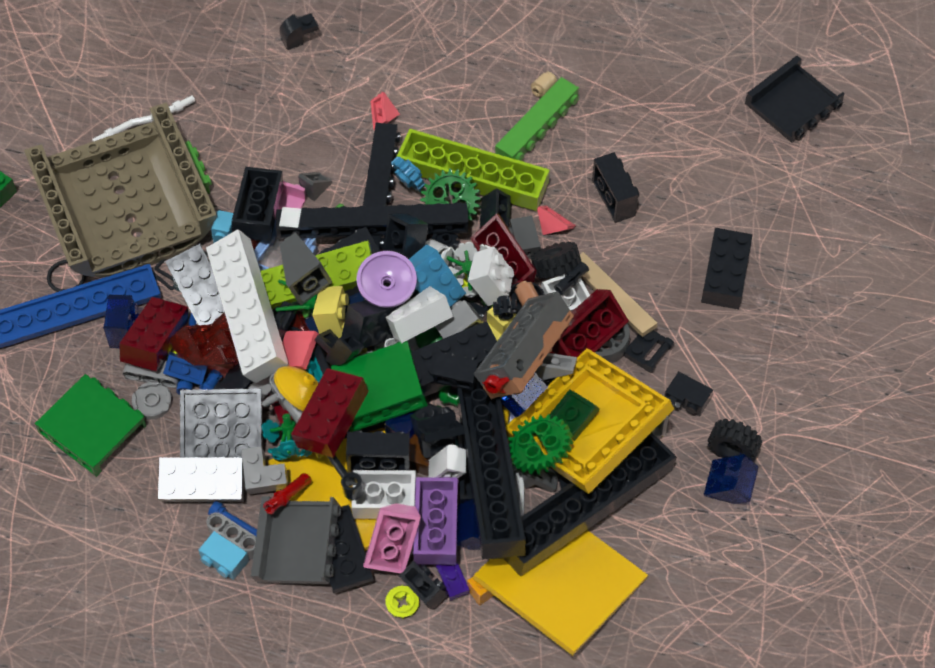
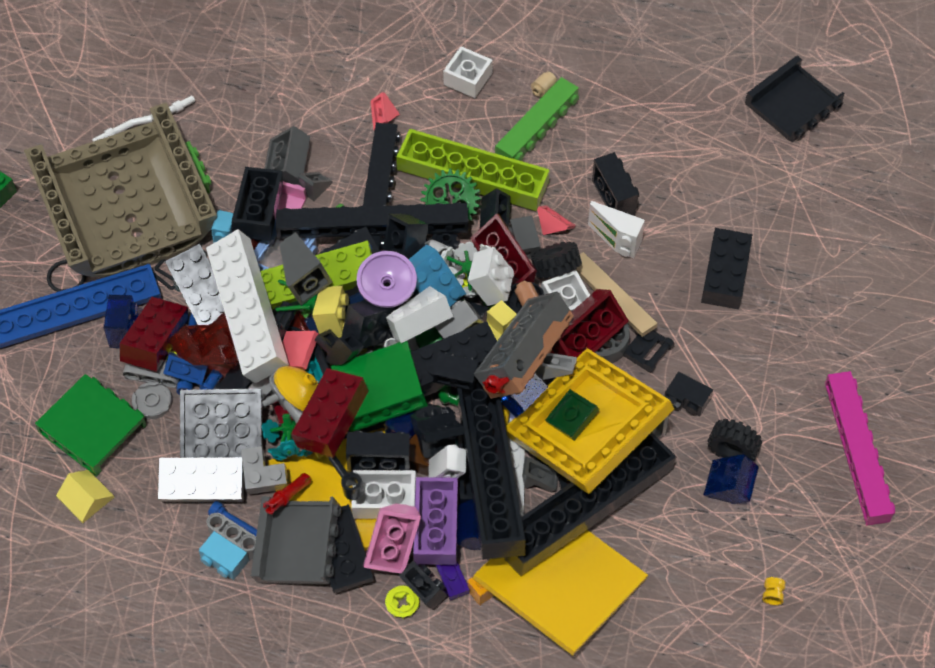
(83, 494): none -> light yellow slope
(288, 154): none -> dark grey slope
(290, 217): white sticker -> none
(294, 28): black brick -> none
(408, 173): dark azure gear -> none
(467, 72): none -> white brick
(505, 307): black gear -> none
(552, 434): green gear -> none
(571, 278): black pin -> none
(616, 228): none -> white slope
(774, 588): none -> yellow wheel
(859, 448): none -> dark pink brick

